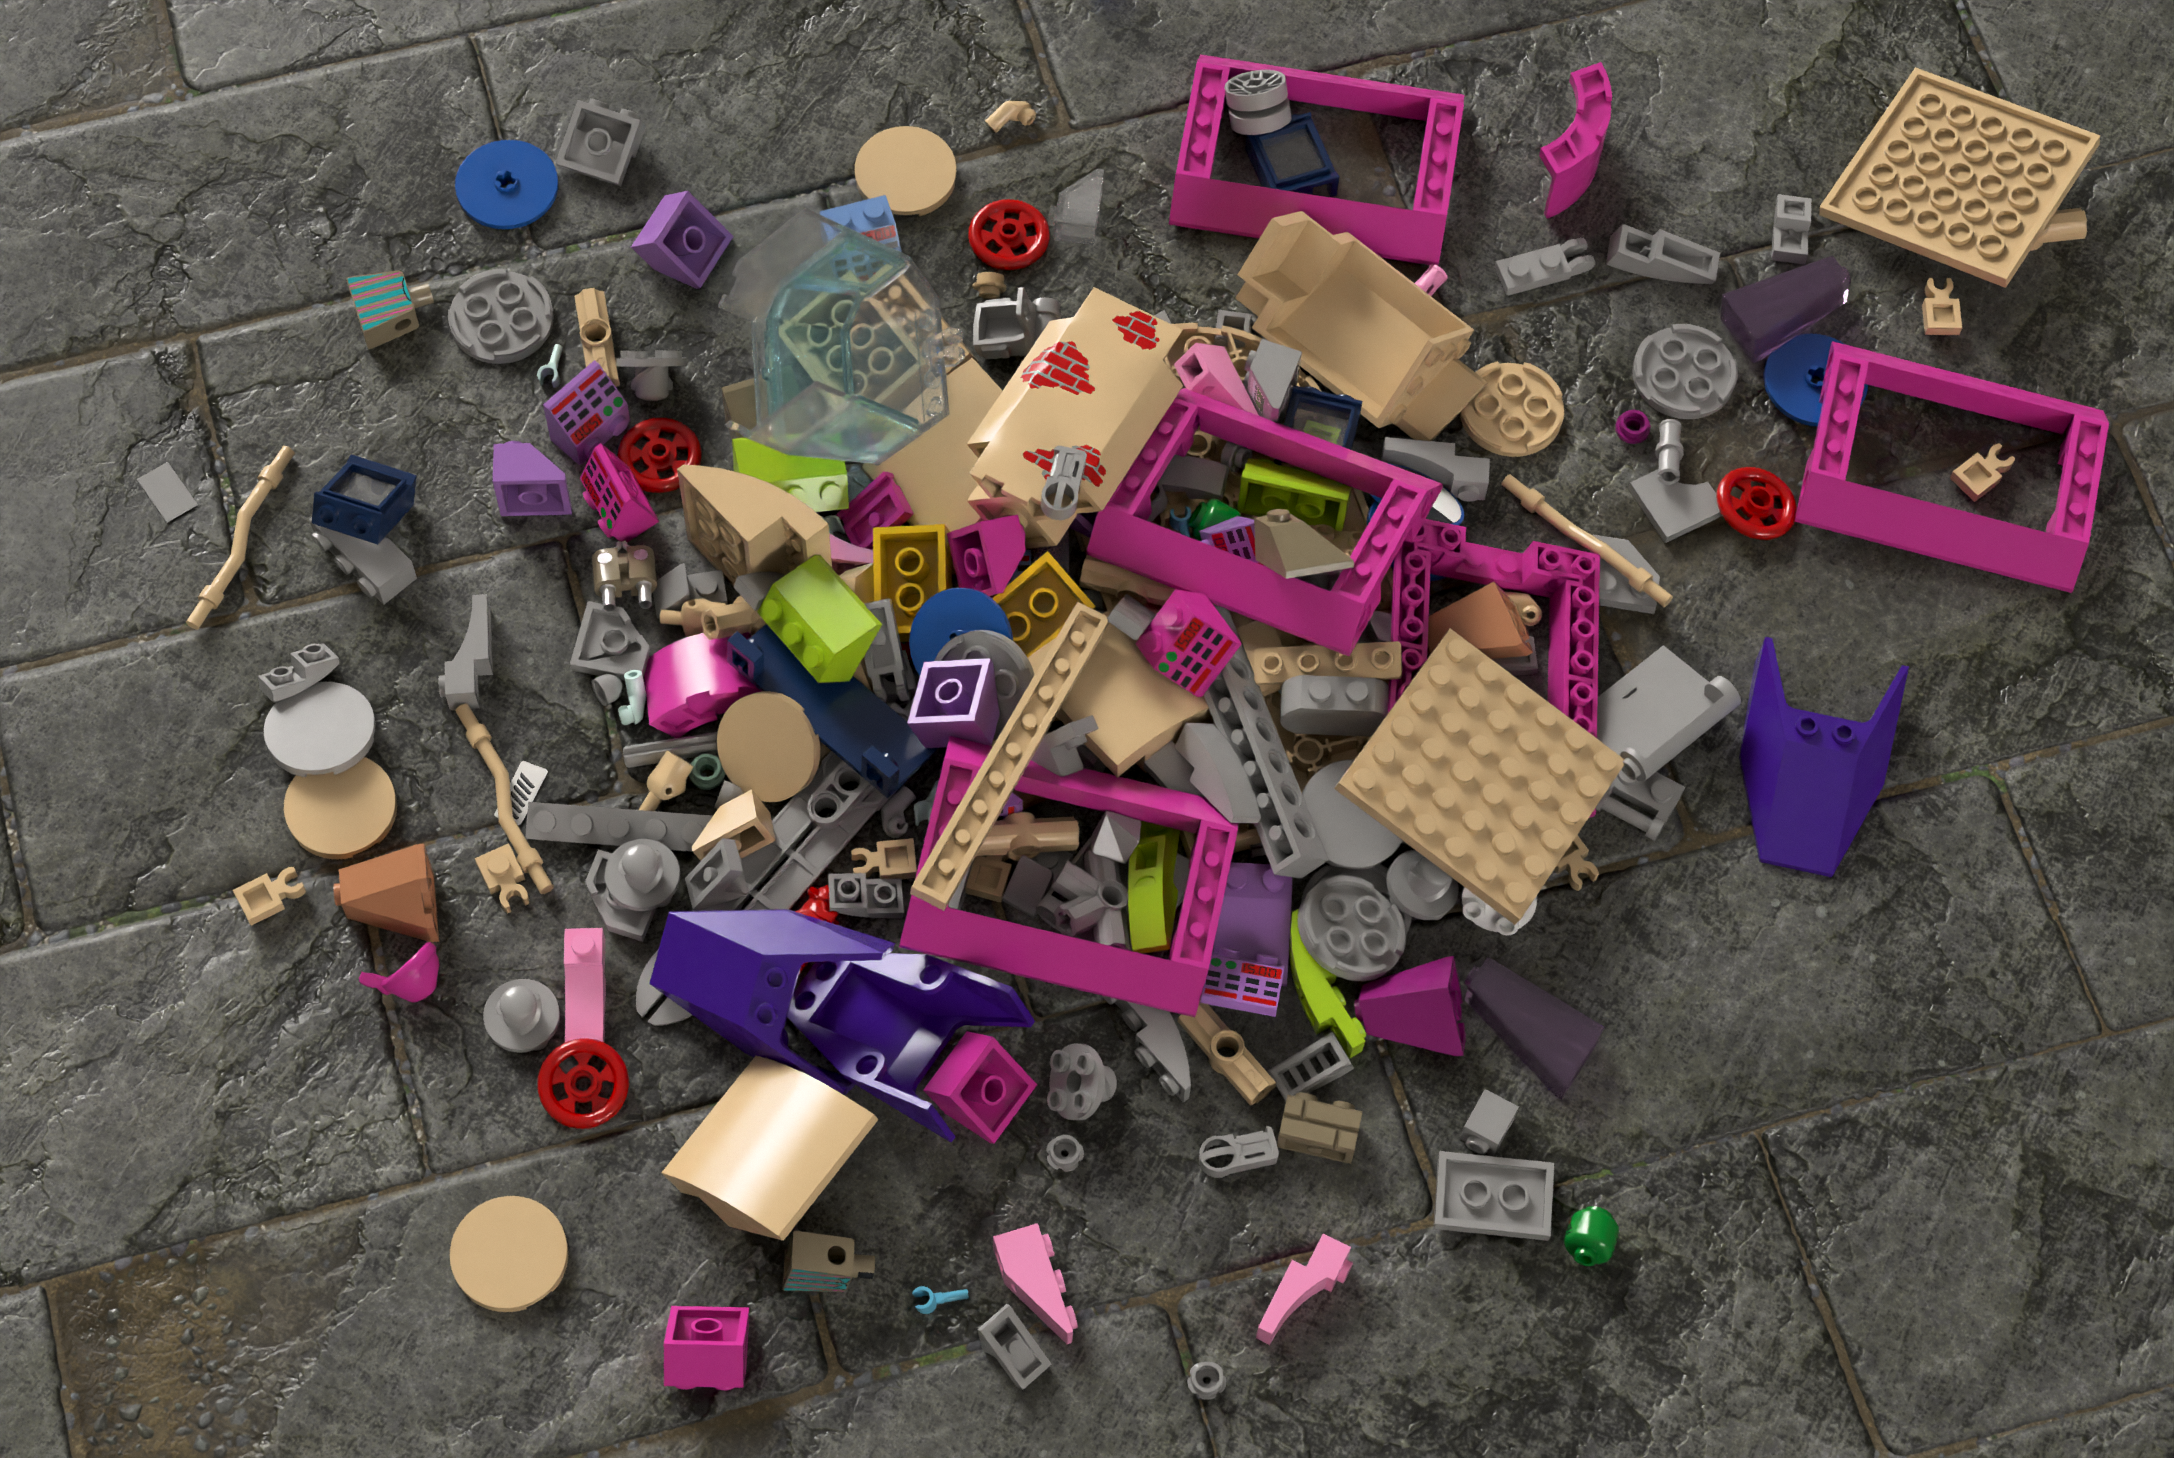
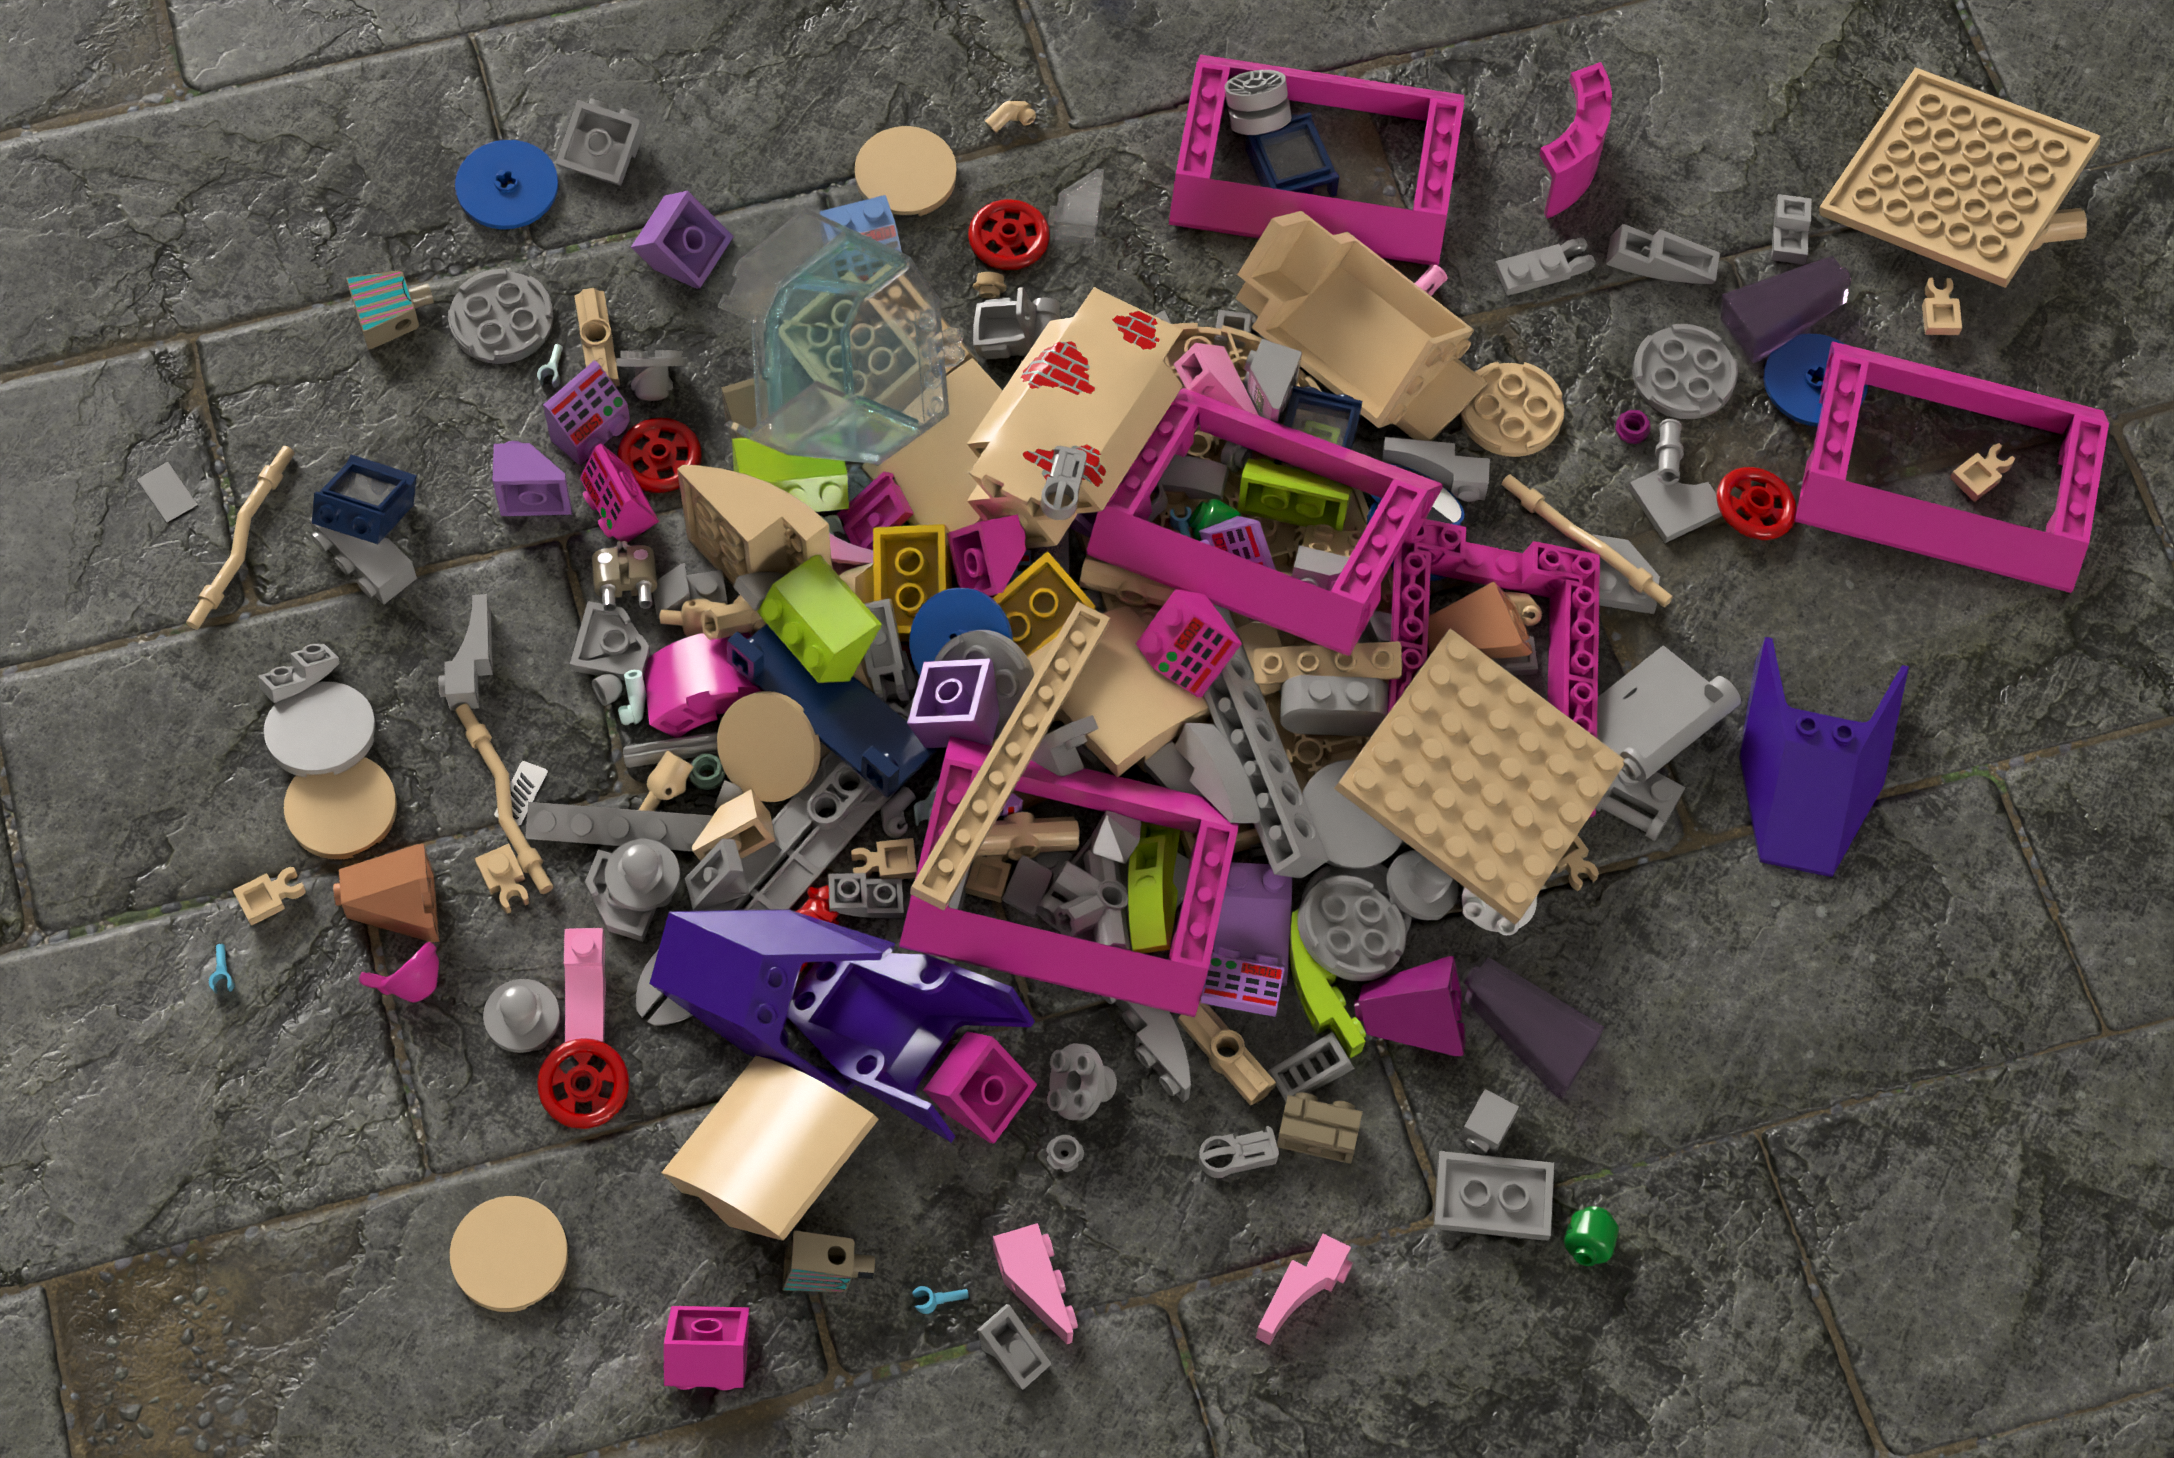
(221, 970): none -> medium azure hand
(1131, 617): light grey tile -> none
(1214, 1373): light grey plate -> none
(1294, 547): dark tan slope -> none

